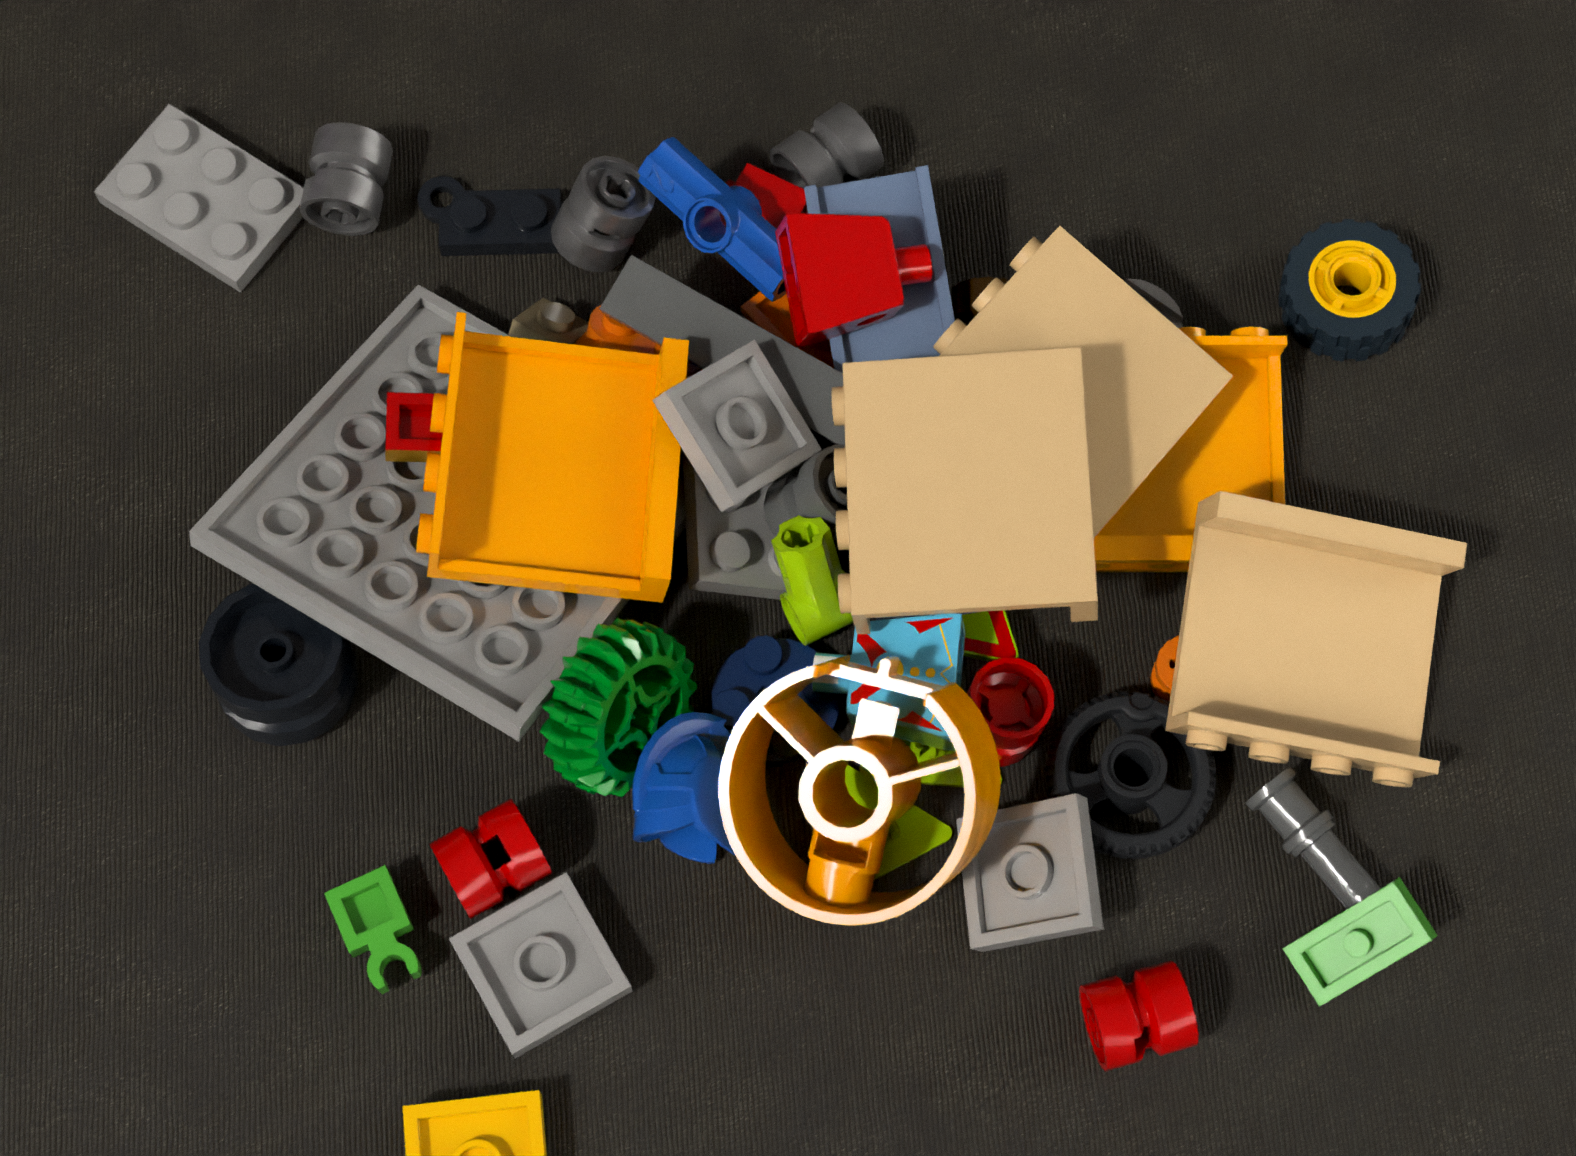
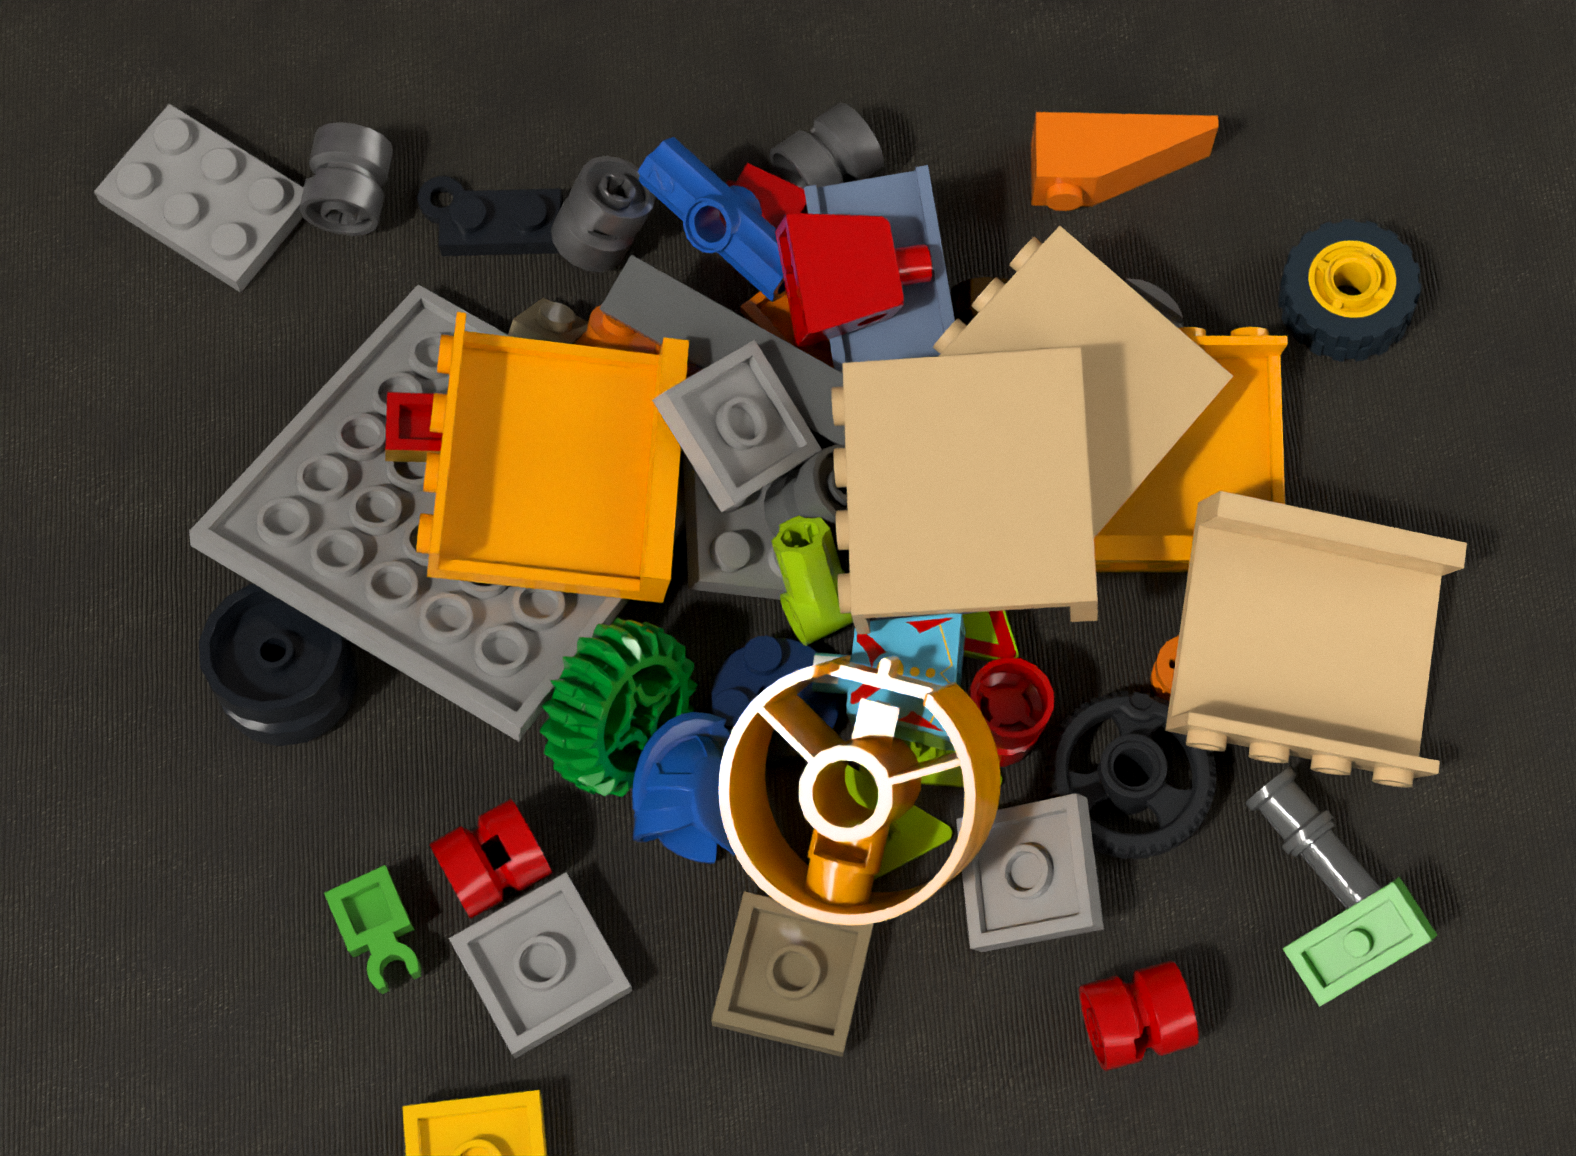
(791, 976): none -> dark tan plate
(1102, 155): none -> orange slope

